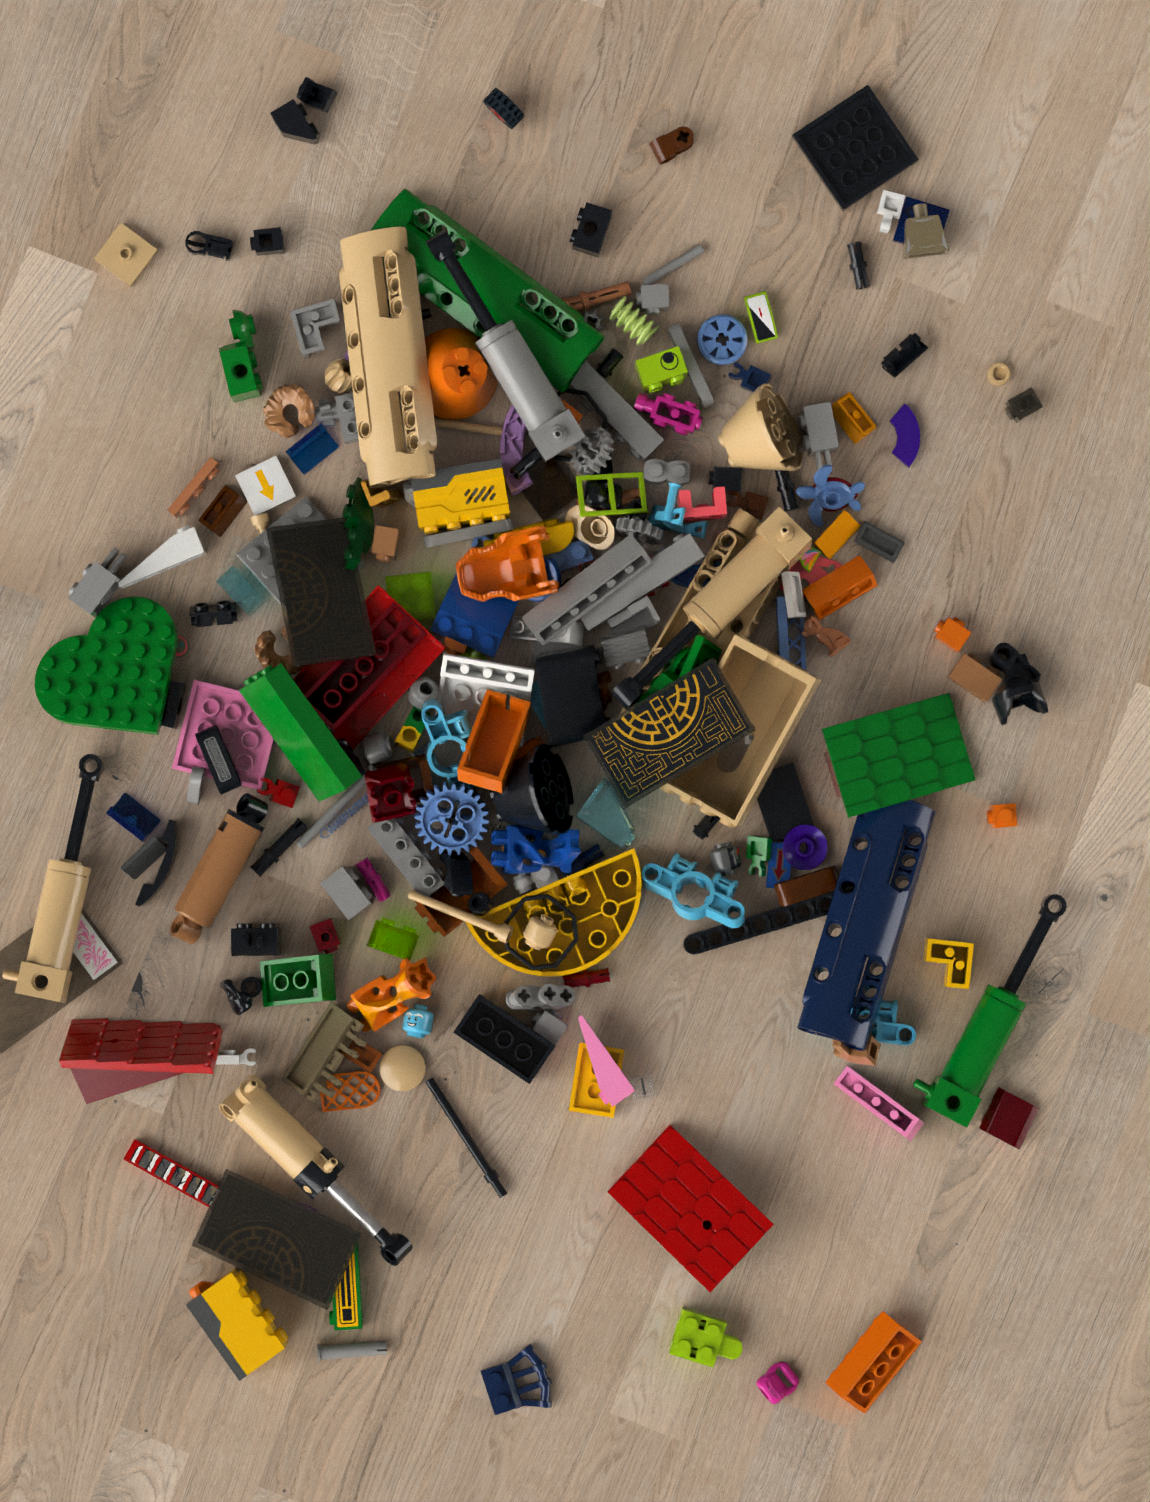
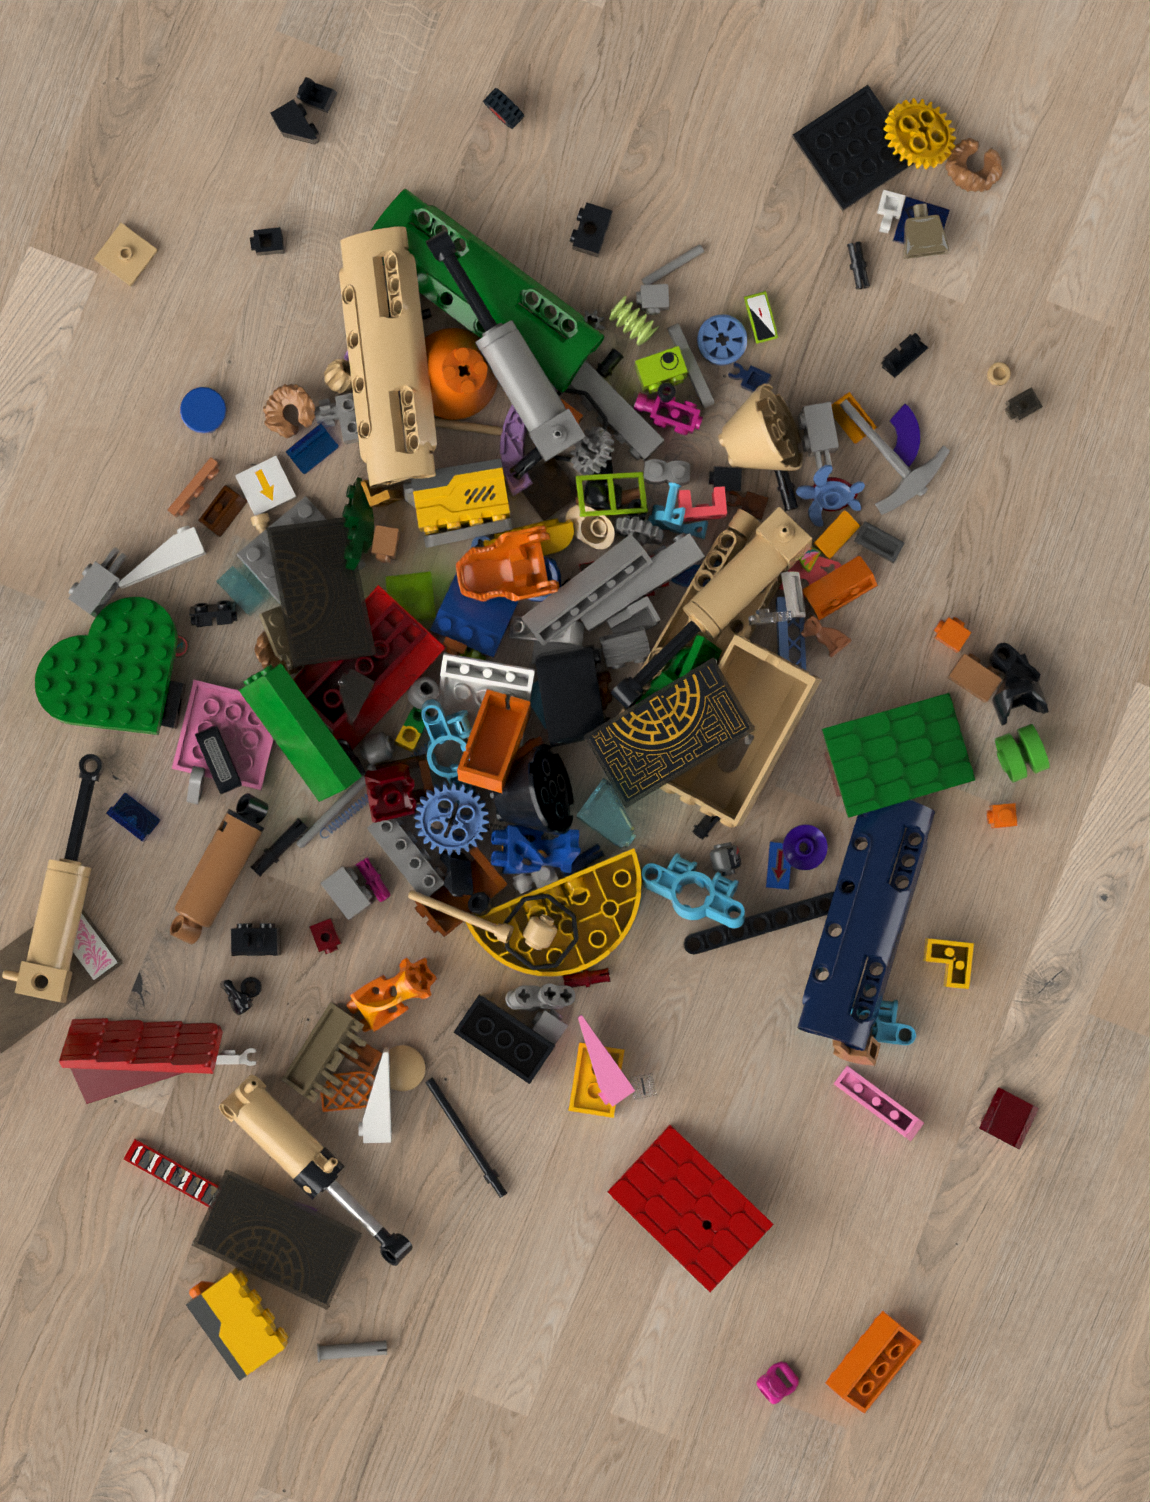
(144, 857): dark grey slope -> none
(171, 837): black slope -> none
(203, 410): none -> blue tile
(213, 245): black piece -> none
(239, 357): green brick -> none
(275, 629): none -> dark tan hinge
(281, 793): red plate -> none
(298, 980): green slope -> none
(309, 320): light grey panel -> none
(347, 1299): brick -> none
(353, 693): none -> clear smoke slope
(377, 1116): none -> white slope
(393, 939): clear neon green brick -> none
(418, 1021): medium azure head -> none
(503, 1388): dark blue plate -> none
(572, 556): medium blue plate -> none
(622, 289): nougat pin -> none
(666, 387): none -> black pin
(668, 145): reddish brown piece -> none
(703, 1340): lime brick -> none
(759, 851): green plate -> none
(763, 616): none -> clear plate
(783, 802): black tile -> none
(806, 886): reddish brown beam -> none
(908, 130): none -> yellow gear
(912, 481): none -> light grey piece
(971, 180): none -> medium nougat piece
(986, 1033): green piece -> none
(1015, 755): none -> bright green wheel

